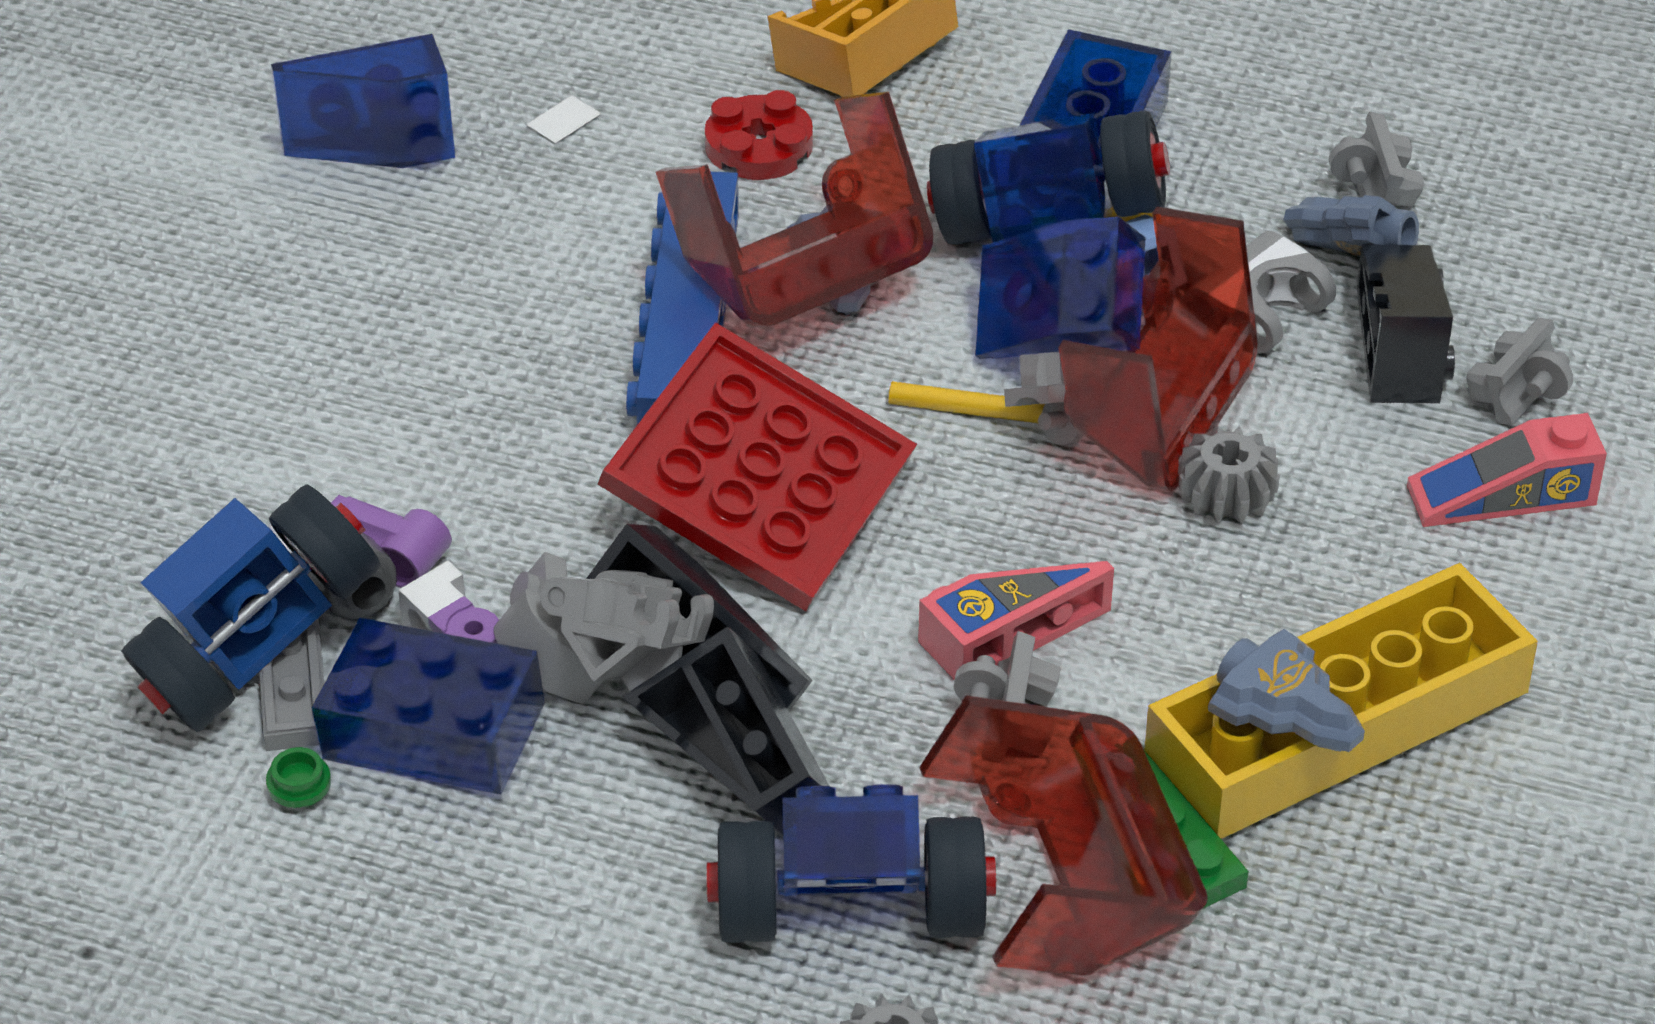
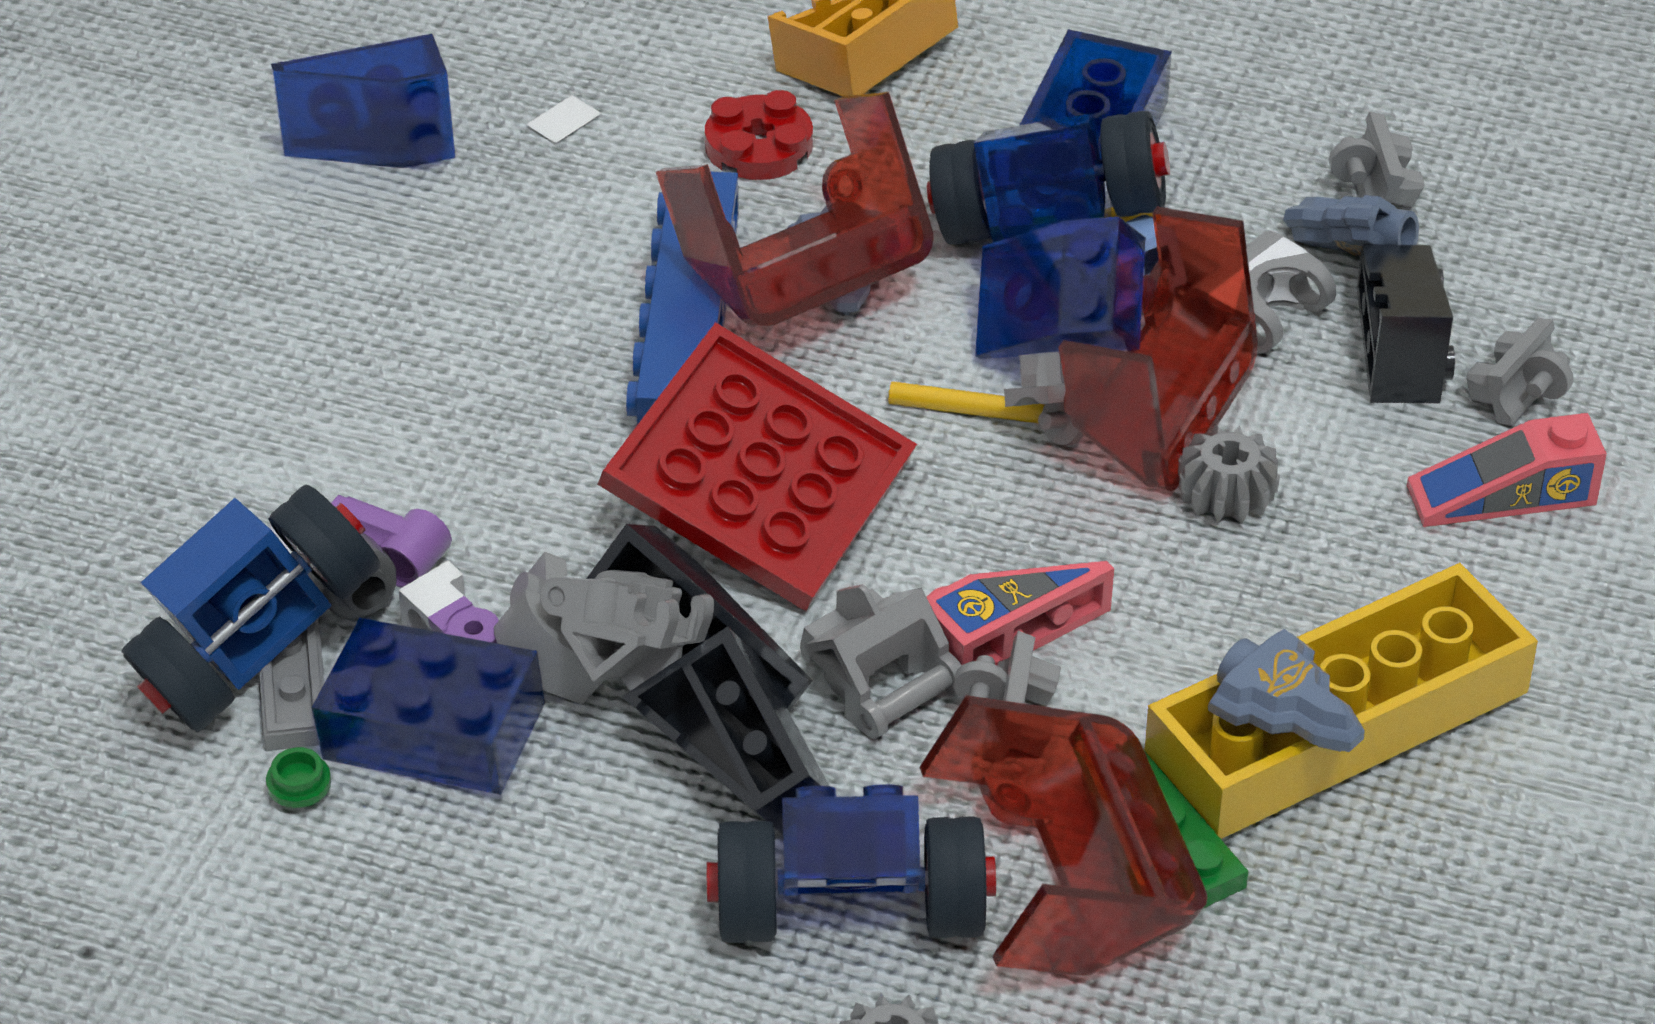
(871, 633): none -> light grey piece

